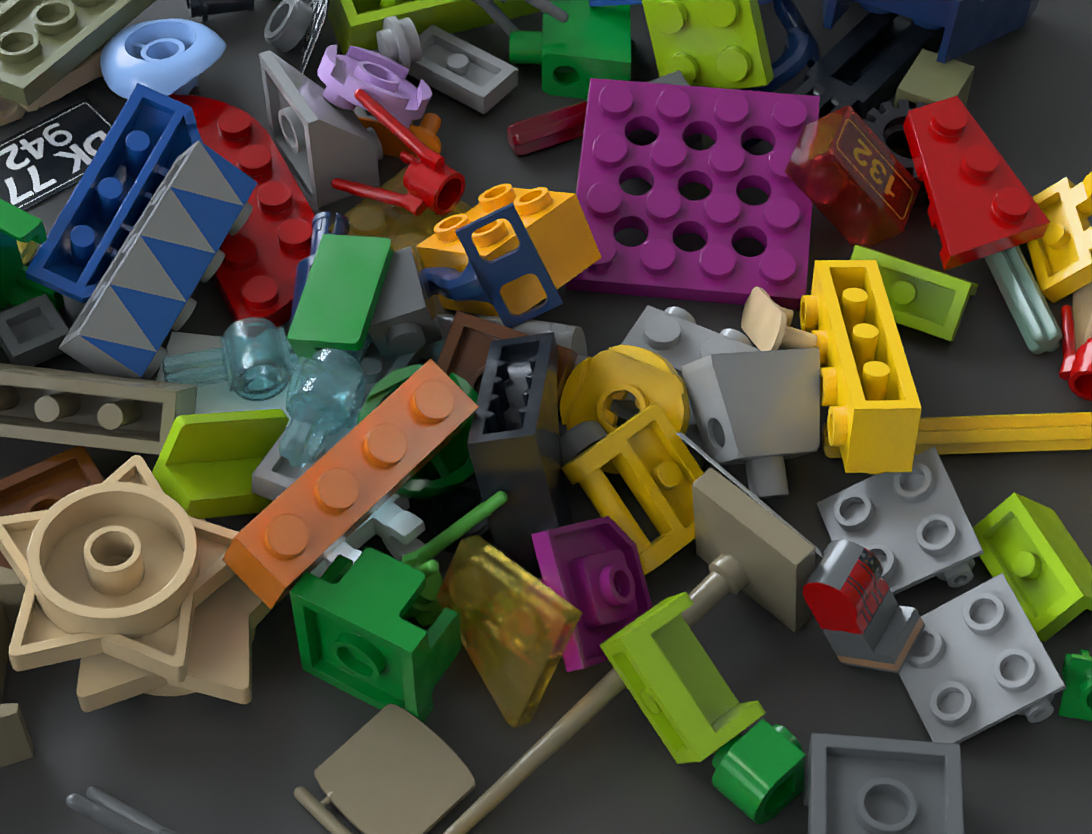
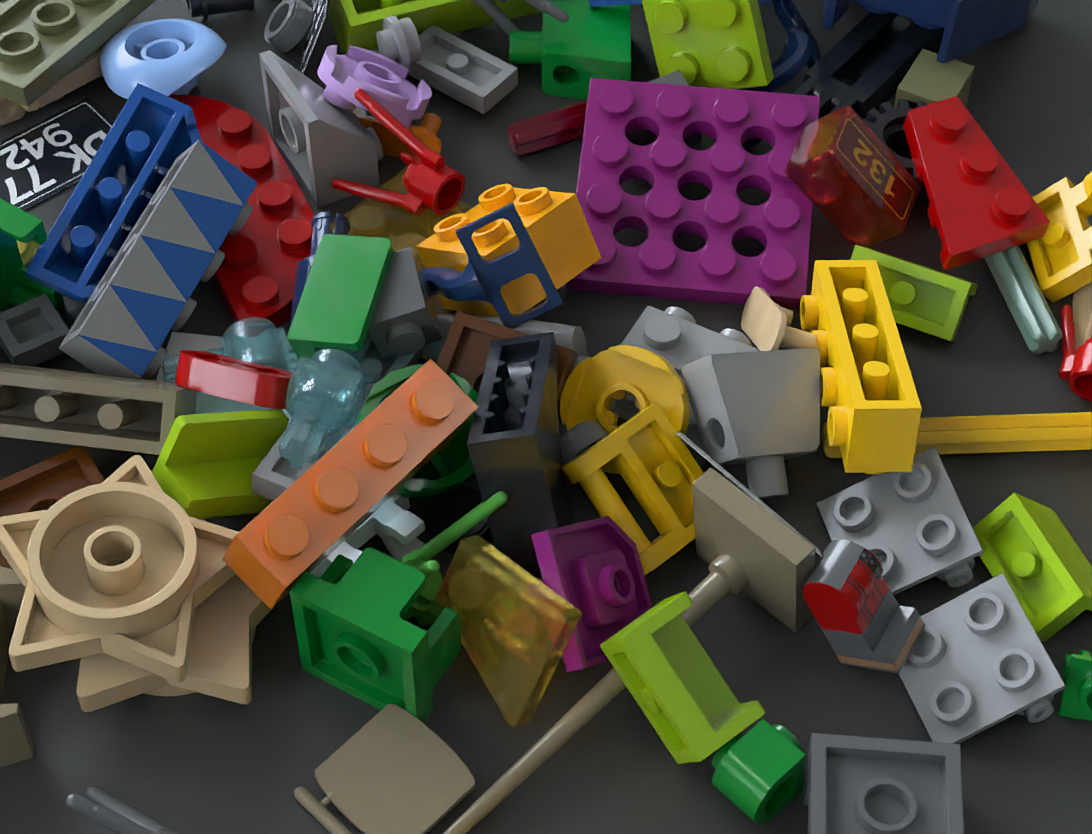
(233, 379): none -> red beam

